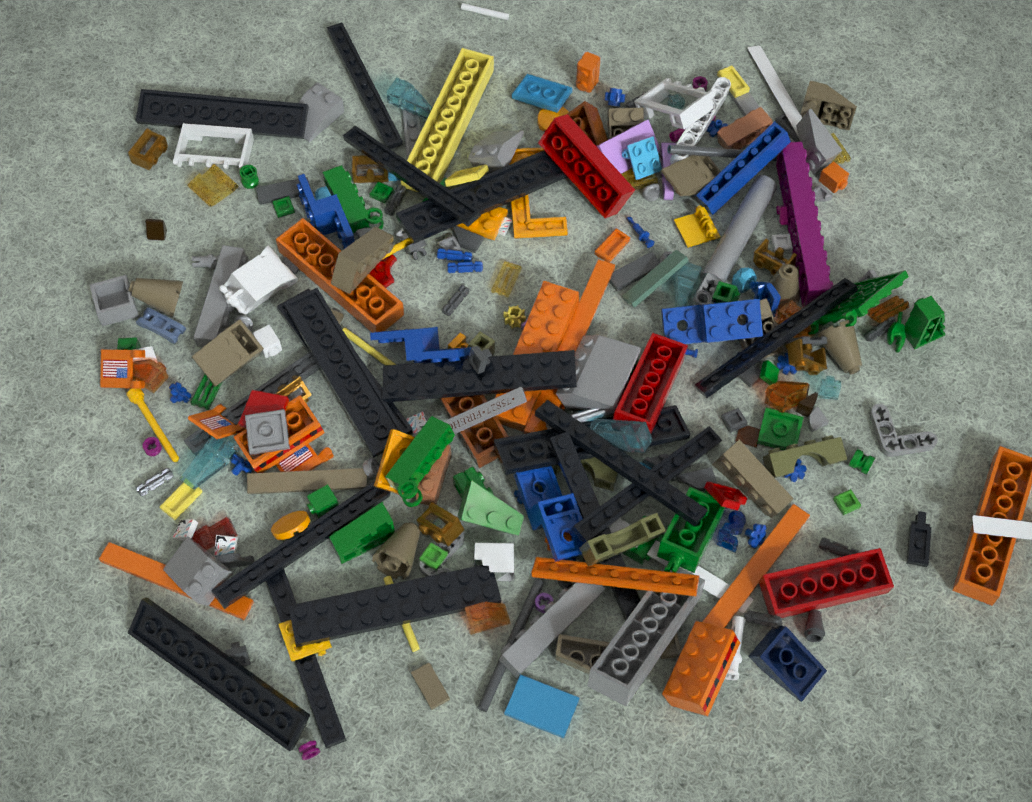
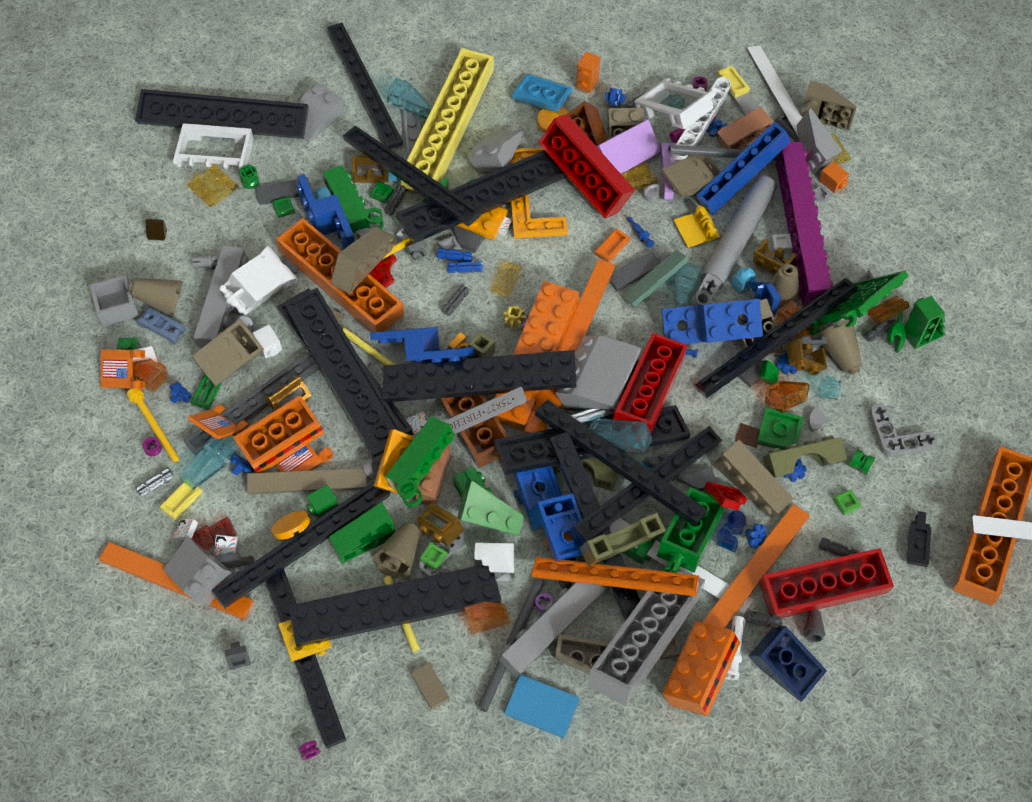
(148, 149): pearl gold window -> none
(218, 674): black plate -> none
(262, 402): red tile -> none
(267, 432): light grey tile -> none
(466, 175): light yellow tile -> none
(479, 359): dark grey tile -> none
(484, 11): white bar -> none
(643, 157): medium azure hinge -> none
(726, 293): green brick -> none
(734, 420): dark grey tile -> none
(782, 211): dark pink tile -> none
(806, 405): dark brown slope -> none

